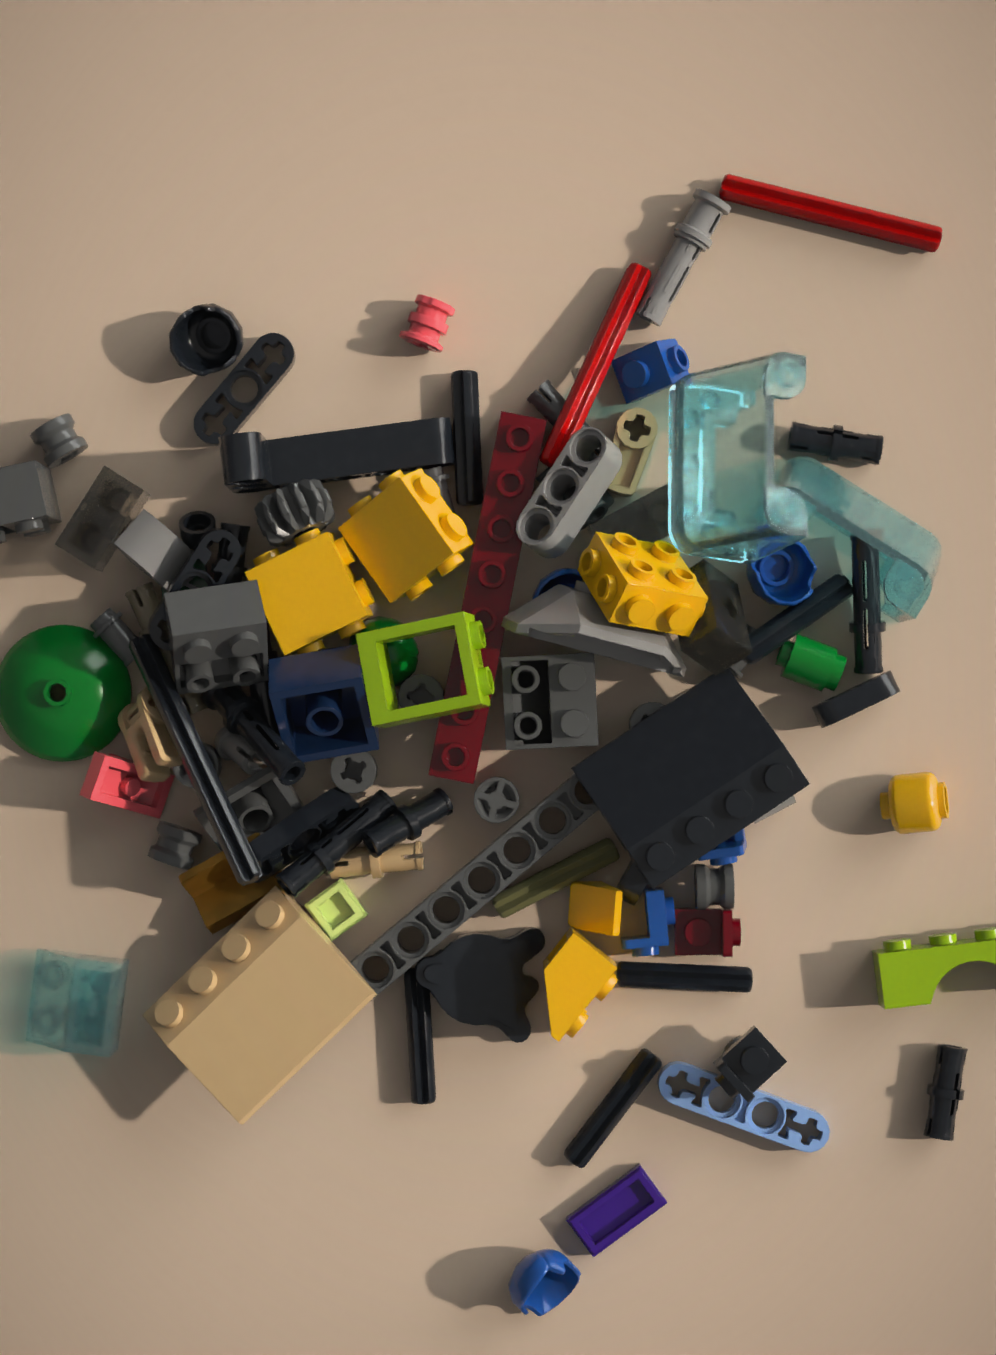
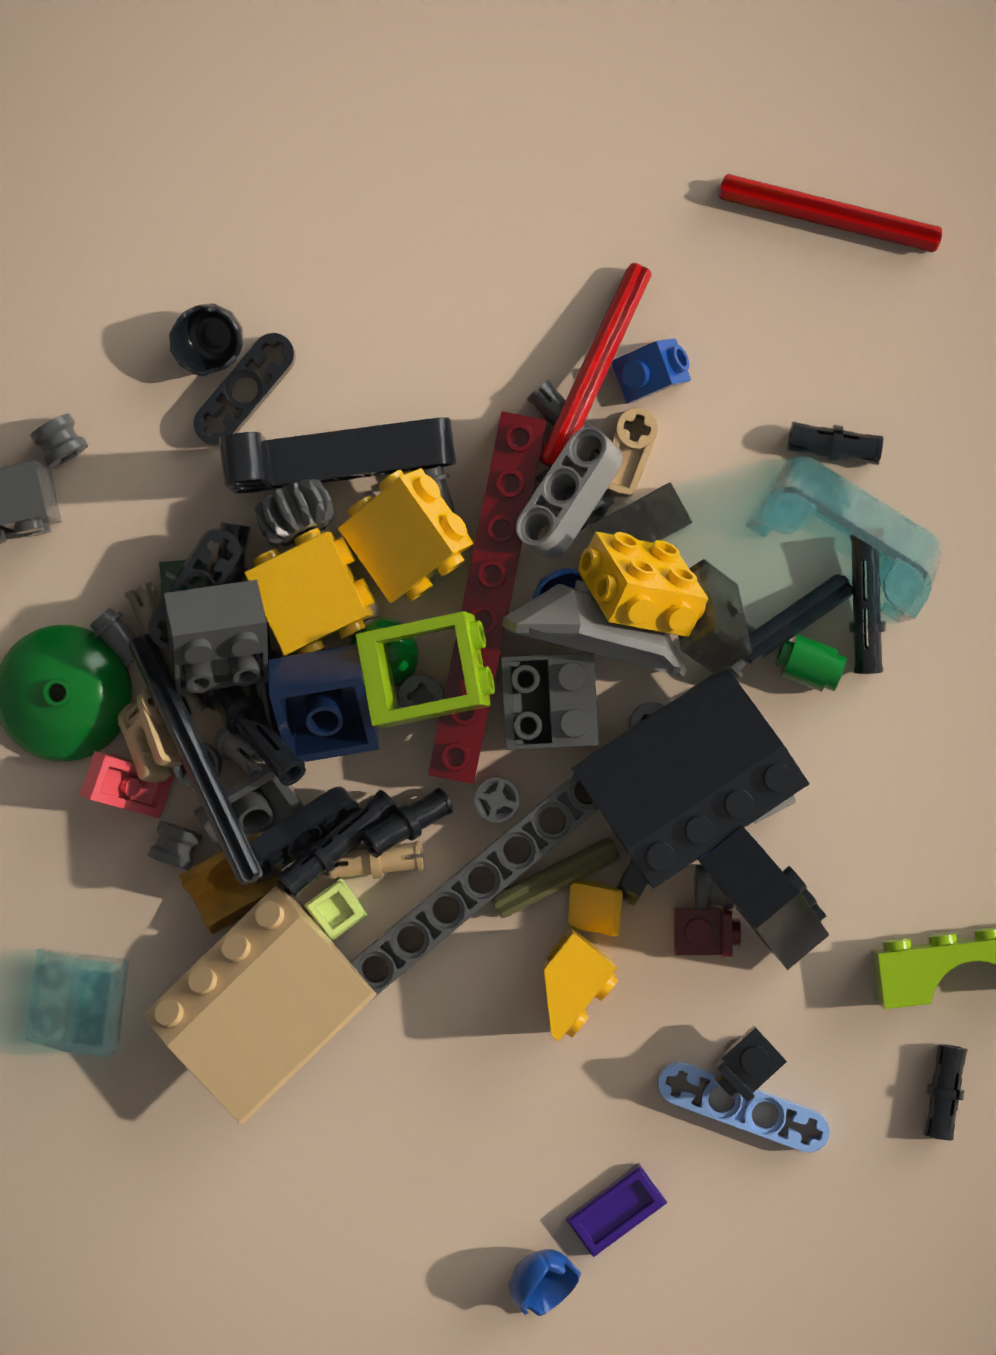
(102, 518): clear smoke brick -> none
(153, 548): light grey brick -> none
(193, 521): black hinge -> none
(360, 767): dark grey wheel -> none
(419, 1040): black axle -> none
(427, 323): coral bush -> none
(466, 437): black axle -> none
(482, 979): black tile -> none
(612, 1108): black axle -> none
(659, 914): blue bracket -> none
(684, 976): black axle -> none
(691, 239): light grey pin -> none
(724, 461): clear light blue windscreen -> none
(767, 898): none -> black wedge
(783, 576): blue hair -> none
(856, 699): black beam -> none
(915, 802): yellow head -> none

